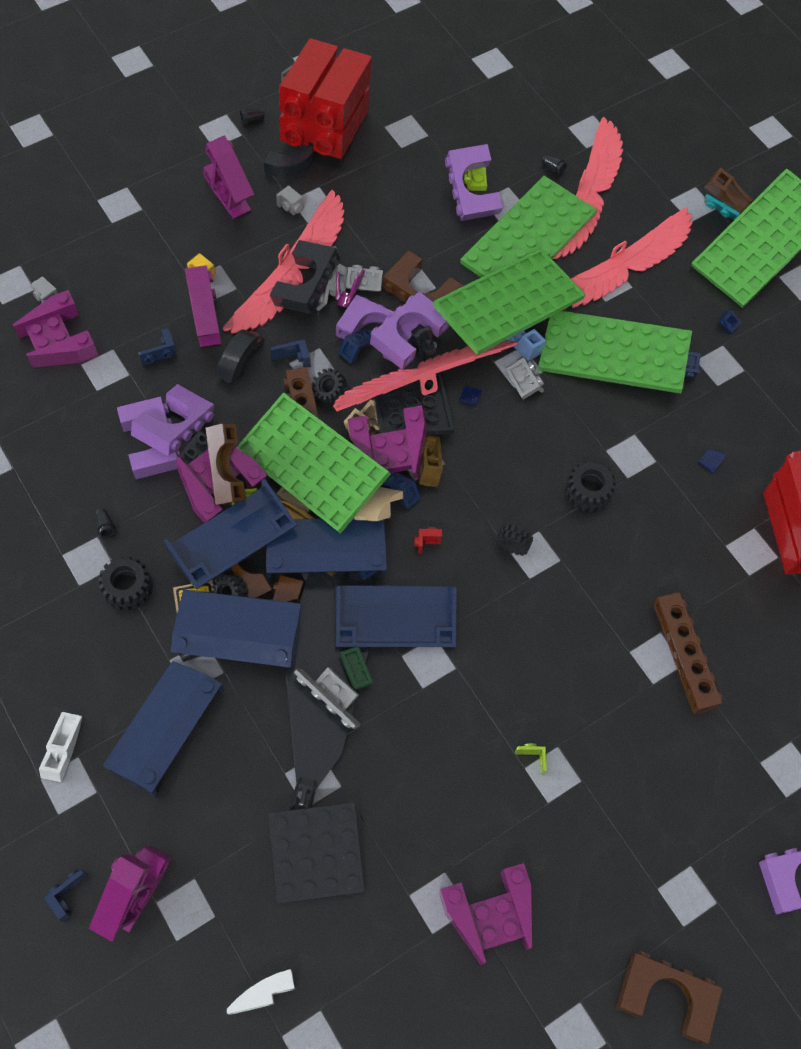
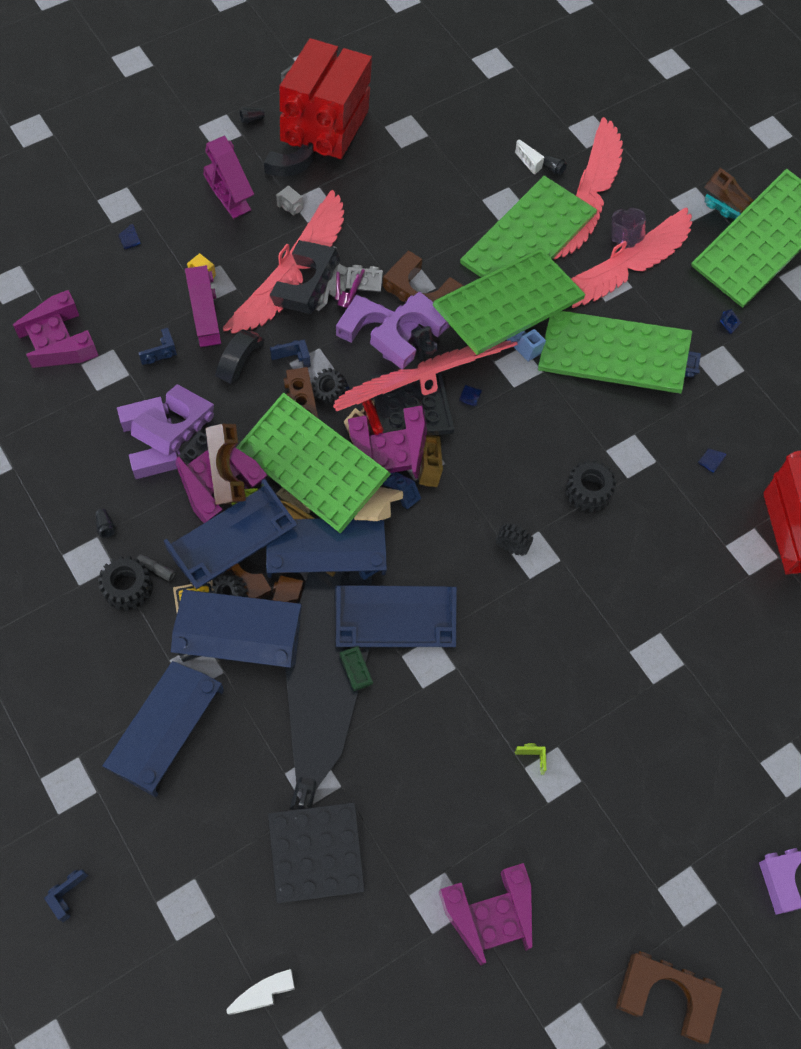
(43, 289): light grey brick -> none
(60, 747): white slope -> none
(128, 890): magenta wedge -> none
(129, 237): none -> clear blue slope
(159, 569): none -> dark grey piece
(333, 692): light grey bracket -> none
(353, 343): dark blue bracket -> none
(372, 417): none -> red axle
(427, 536): red bracket -> none
(468, 204): medium lavender arch -> none
(475, 179): lime bracket -> none
(524, 378): light grey bracket -> none
(529, 156): none -> white slope
(628, 226): none -> clear purple brick
(699, 701): reddish brown brick -> none

